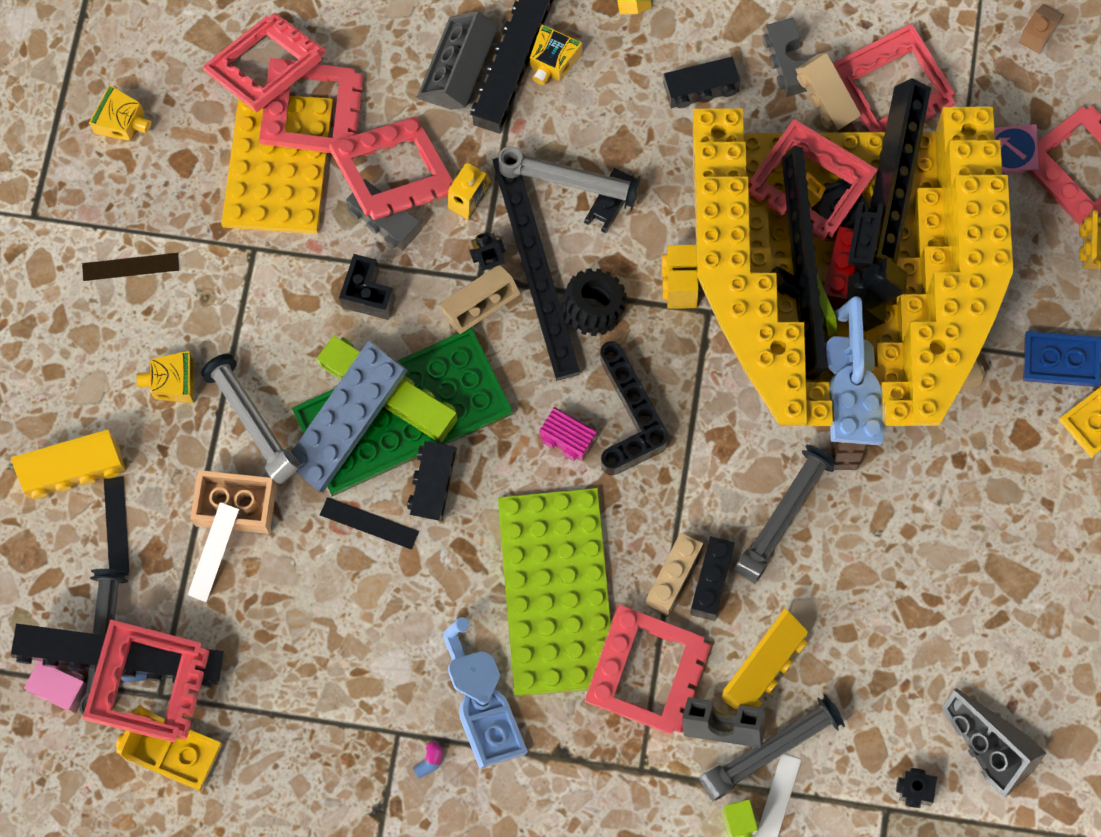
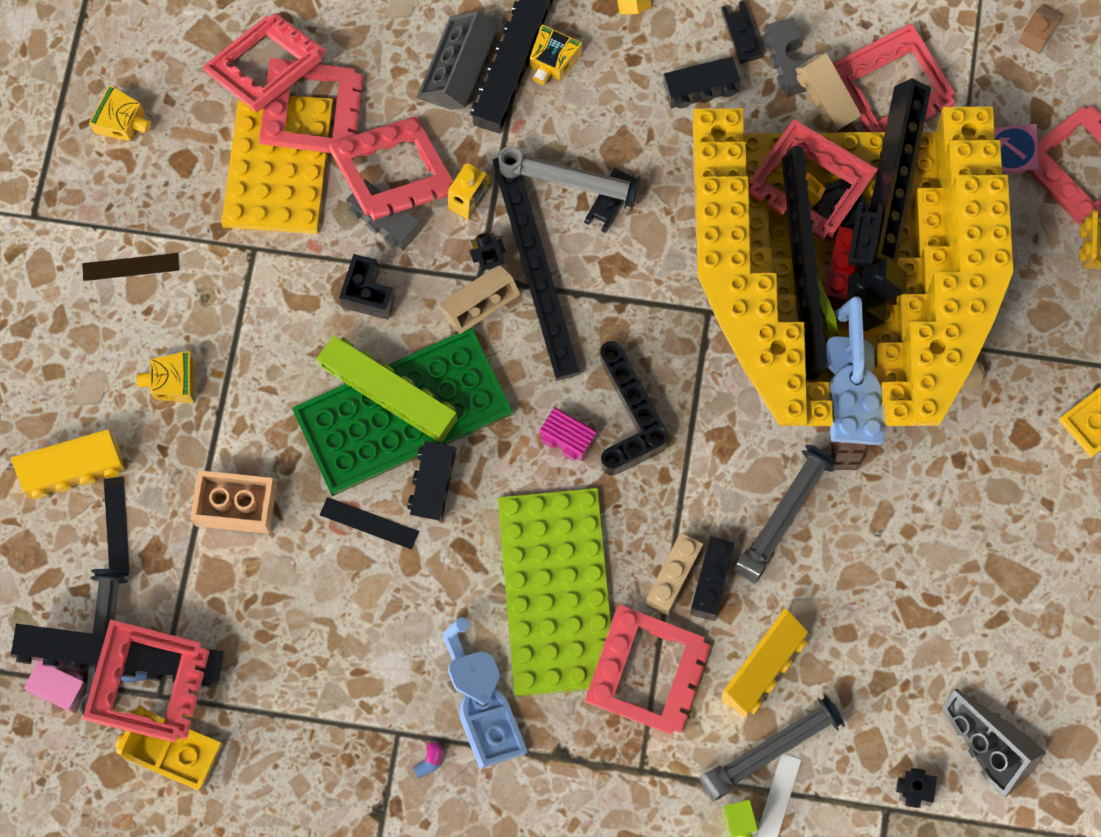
(213, 552): white sticker -> none
(280, 462): light grey piece -> none
(347, 415): sand blue plate -> none
(599, 286): black tyre -> none
(680, 277): yellow piece -> none
(705, 722): dark grey arch -> none
(742, 34): none -> black hinge
(786, 282): black plate -> none
(1062, 359): blue plate -> none

